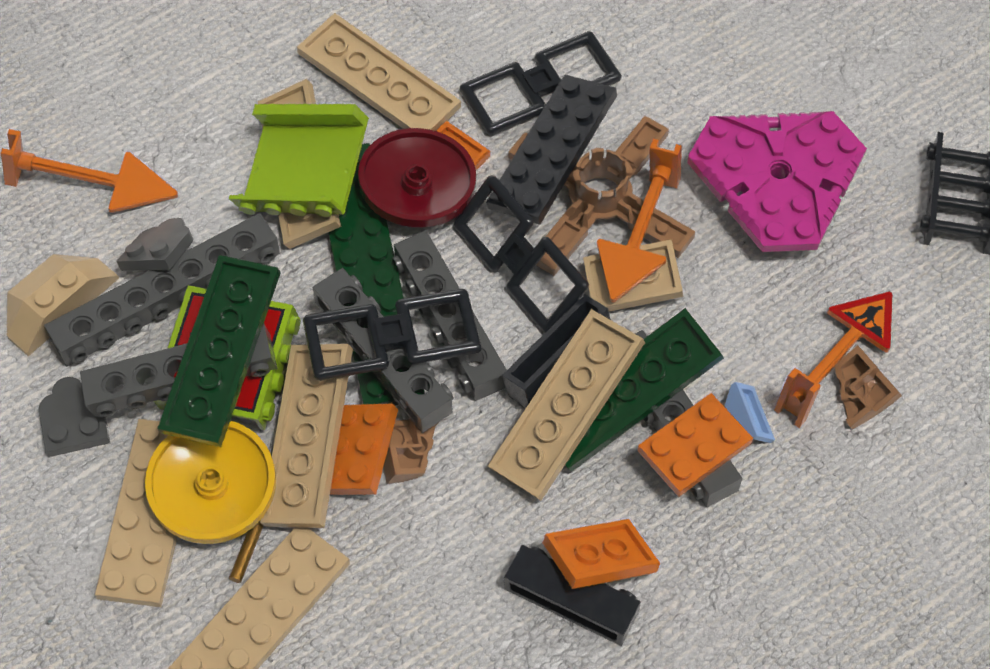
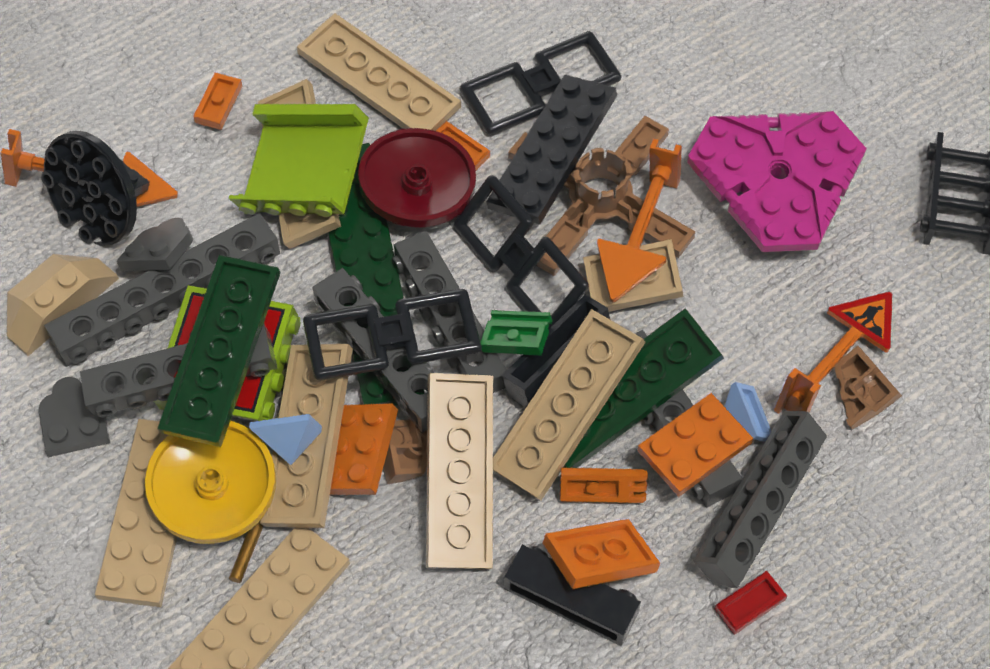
(92, 186): none -> black bracket
(217, 101): none -> orange plate
(288, 435): none -> light blue slope
(459, 472): none -> tan plate
(516, 332): none -> green plate
(603, 485): none -> orange hinge
(750, 602): none -> red tile
(760, 499): none -> dark grey brick

